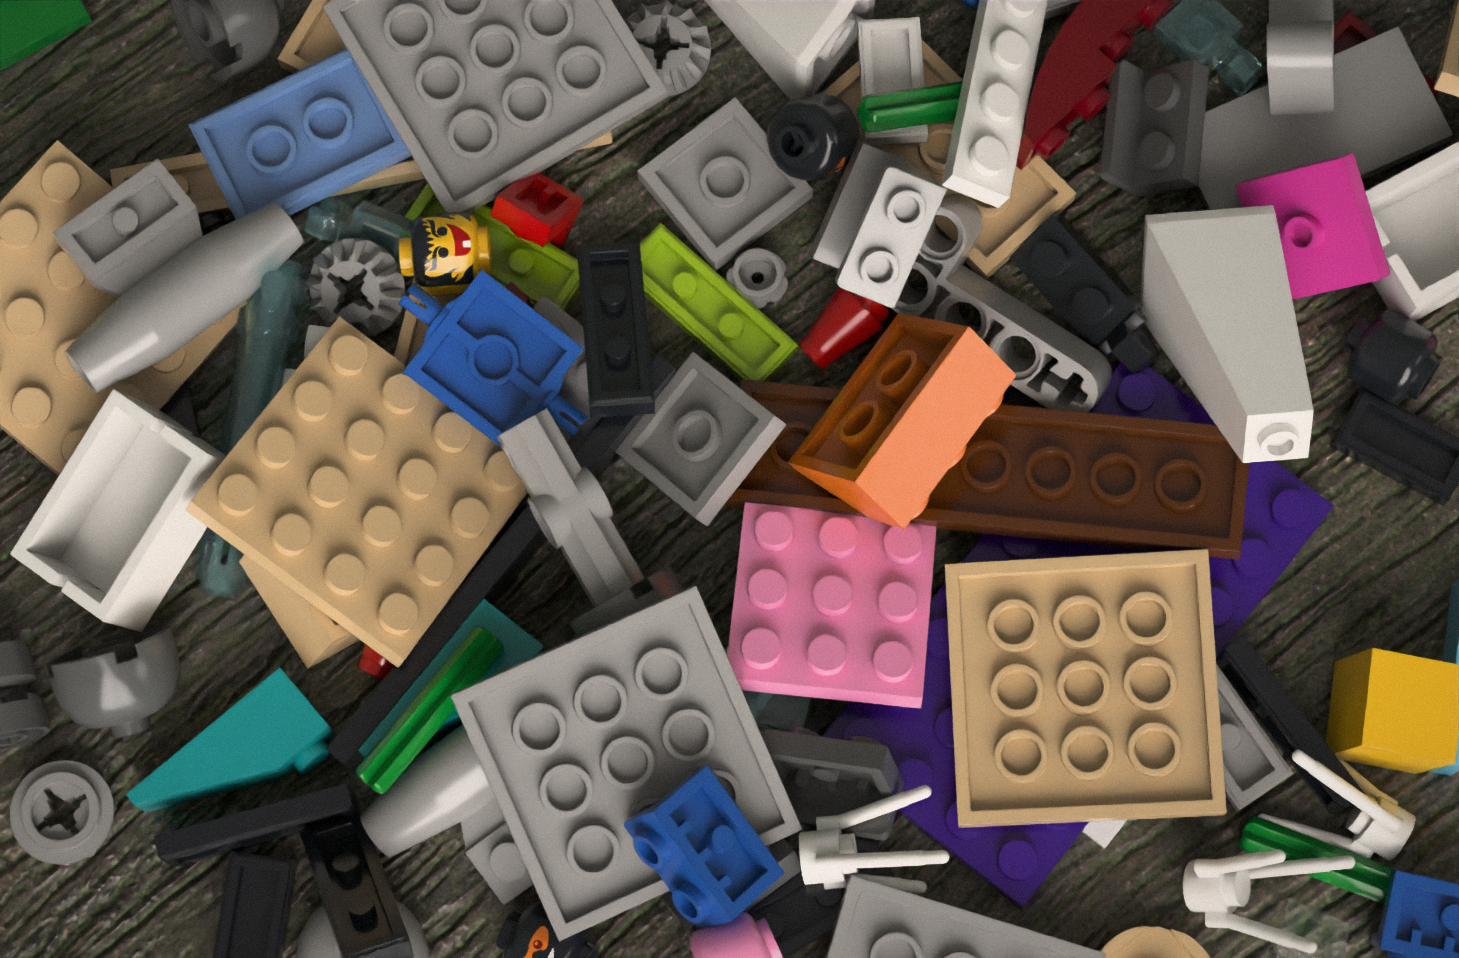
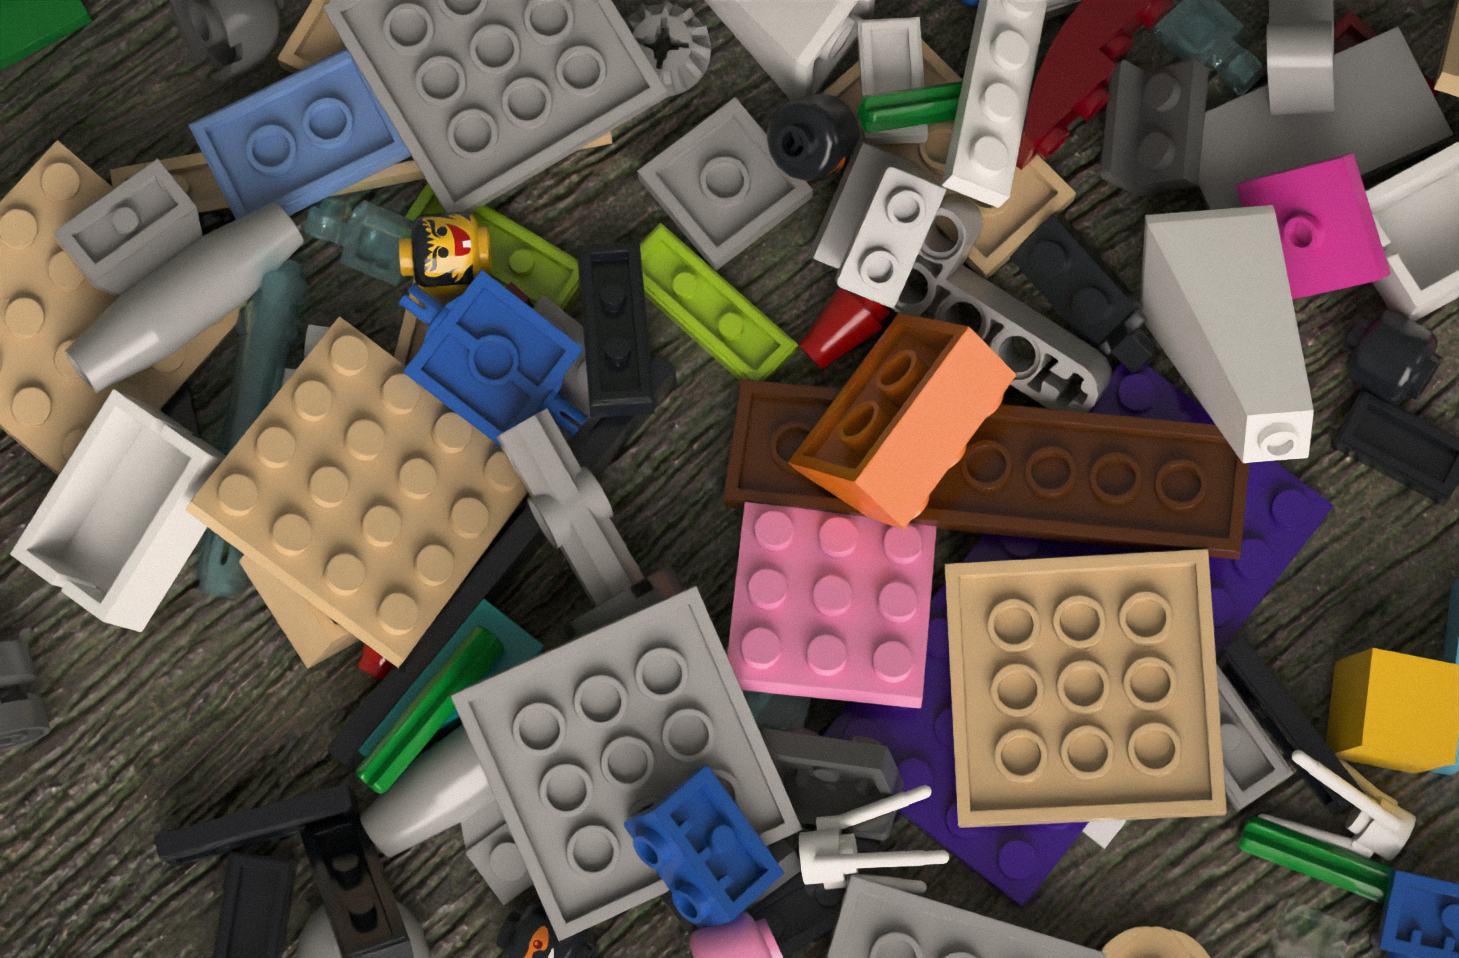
(33, 808): light grey gear -> none
(117, 680): dark grey cylinder -> none
(249, 745): teal slope -> none
(382, 285): light grey gear -> none
(538, 210): red bracket -> none
(700, 439): light grey plate -> none
(763, 263): light grey plate -> none
(1225, 884): white plant -> none

